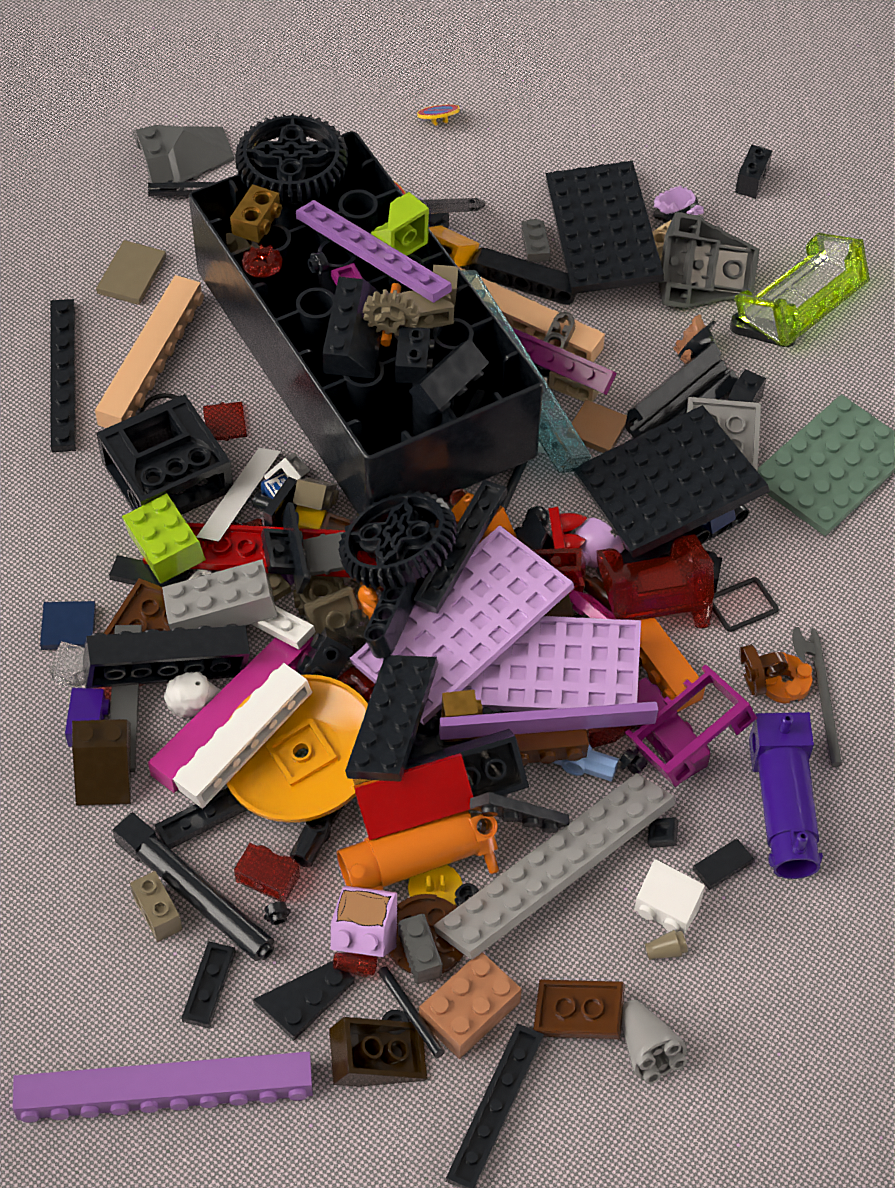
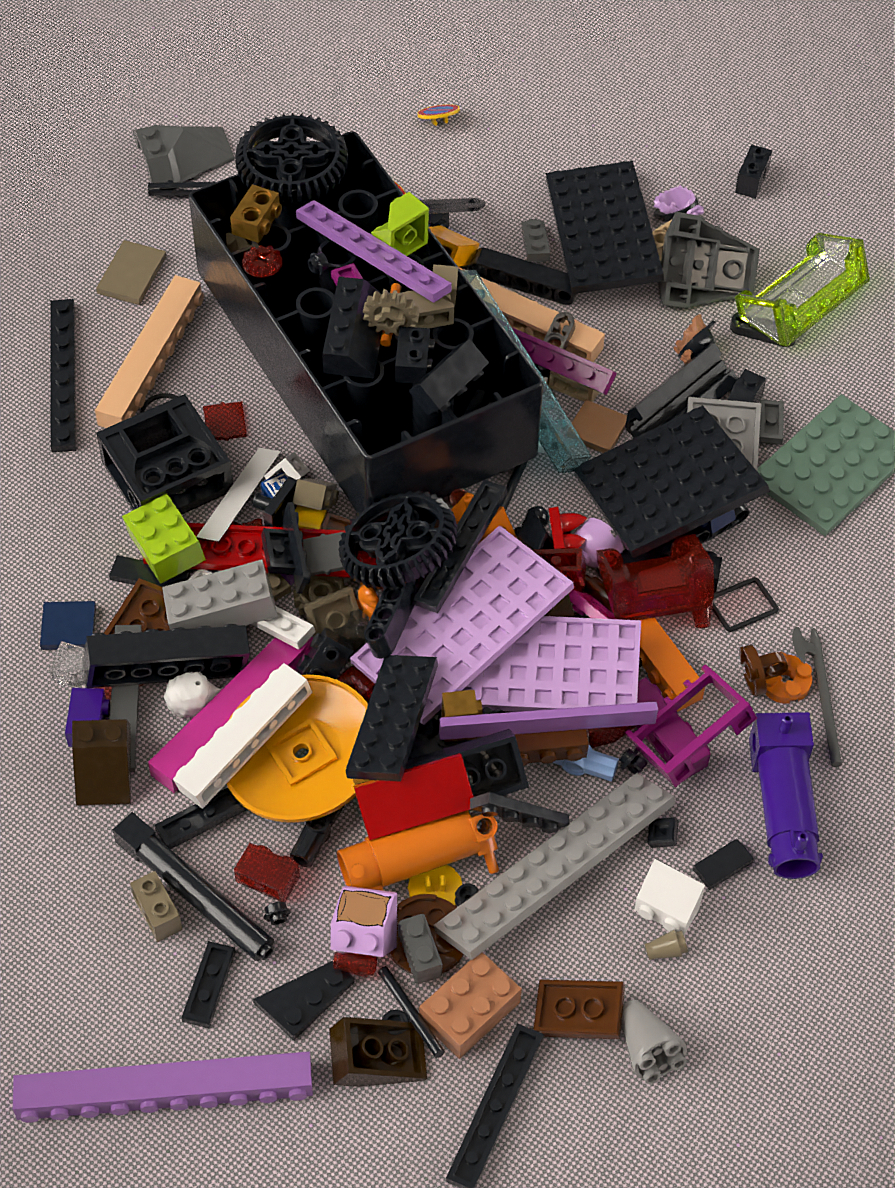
(771, 422): none -> dark grey plate

